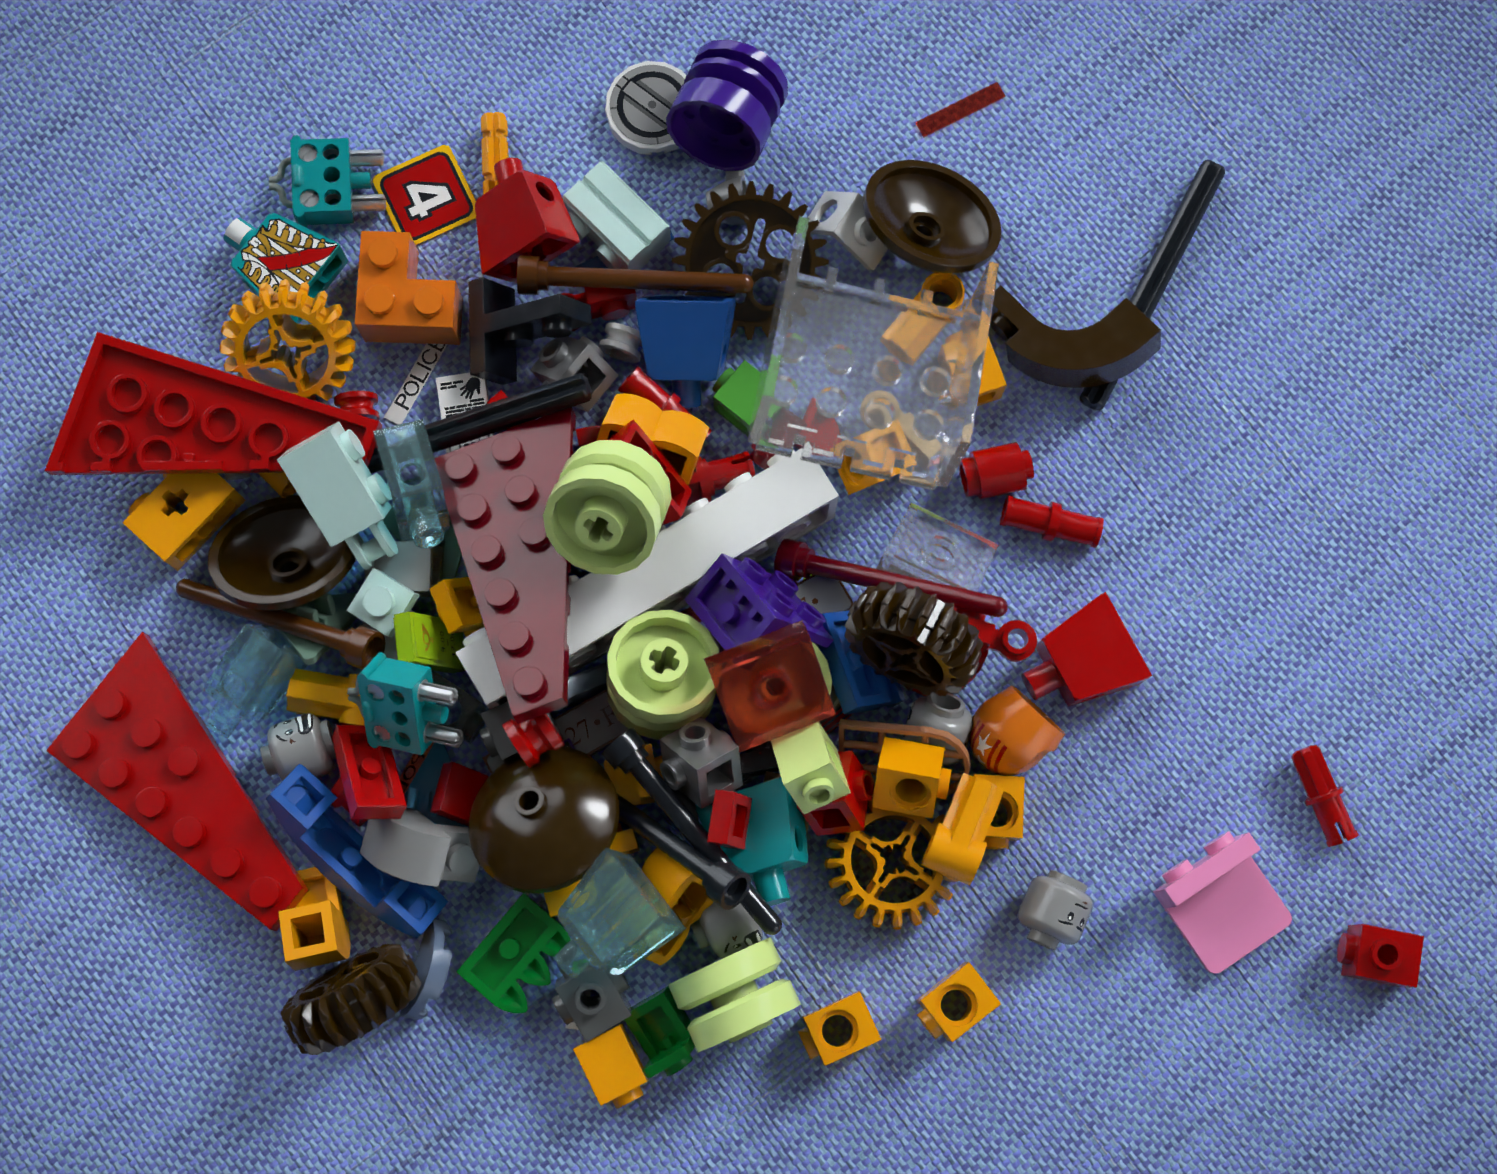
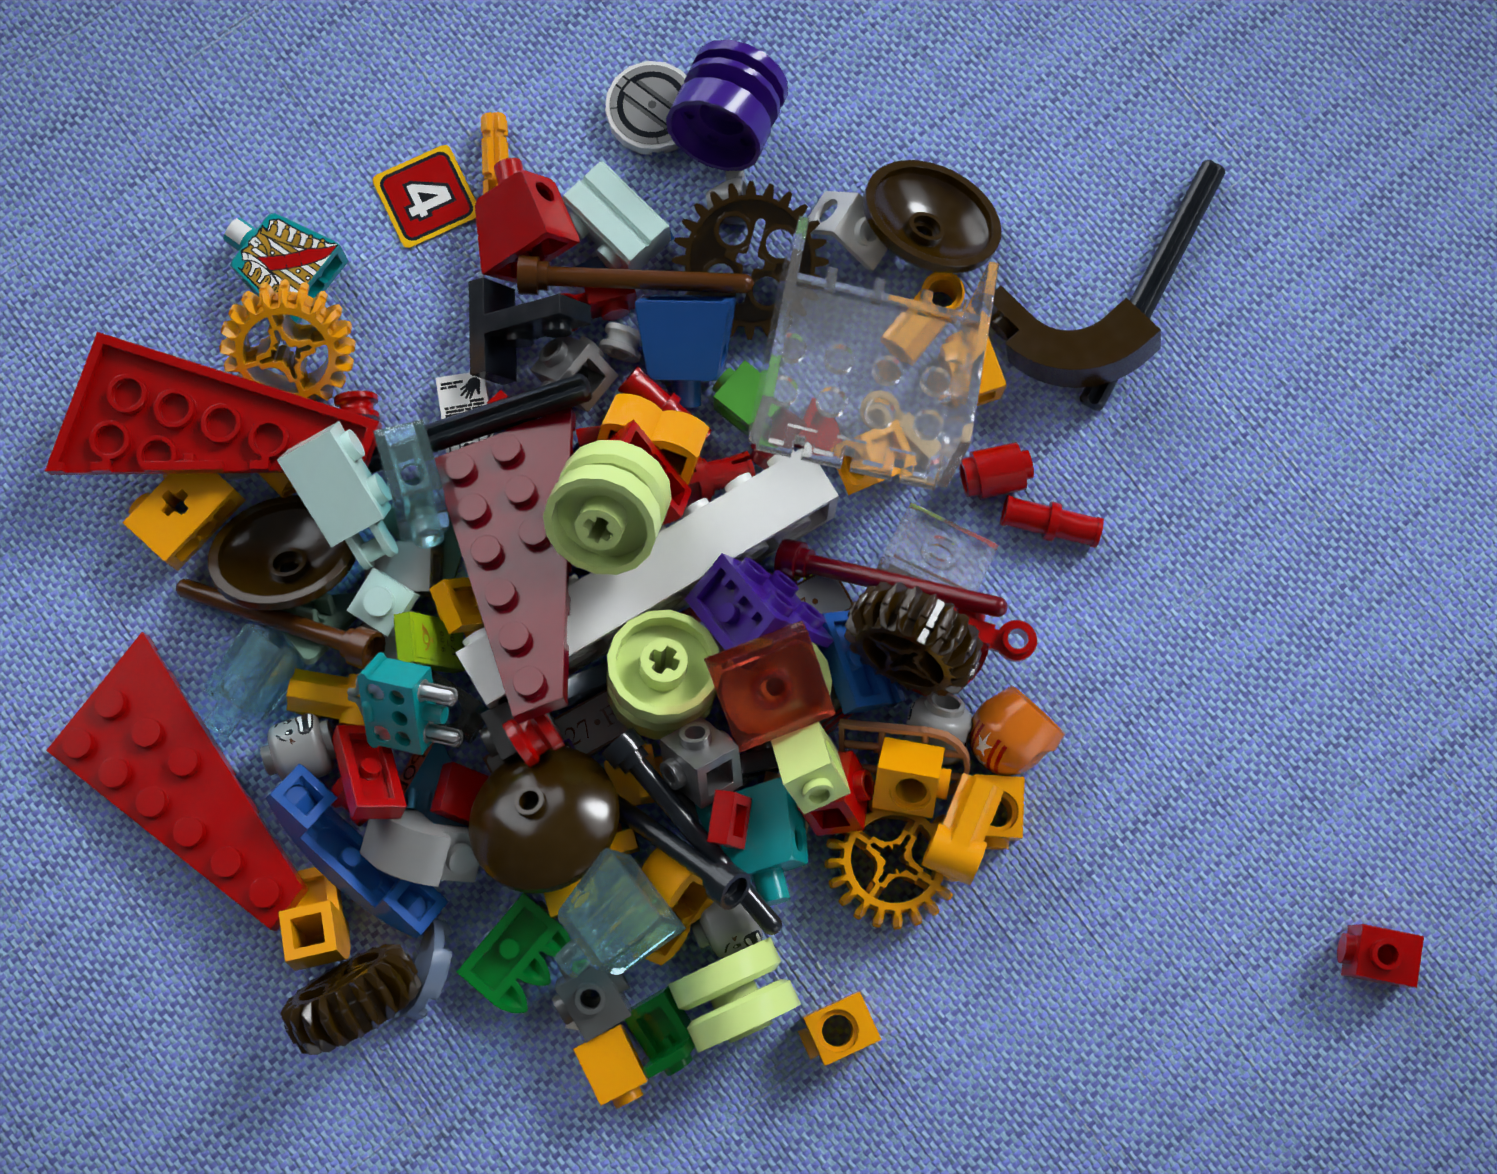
(312, 180): teal piece -> none
(396, 304): orange brick -> none
(414, 382): white sticker -> none
(960, 109): clear red piece -> none
(979, 1003): light orange brick -> none
(1055, 910): light grey head -> none
(1087, 657): red torso -> none
(1223, 902): bright pink bracket -> none
(1323, 795): red axle -> none

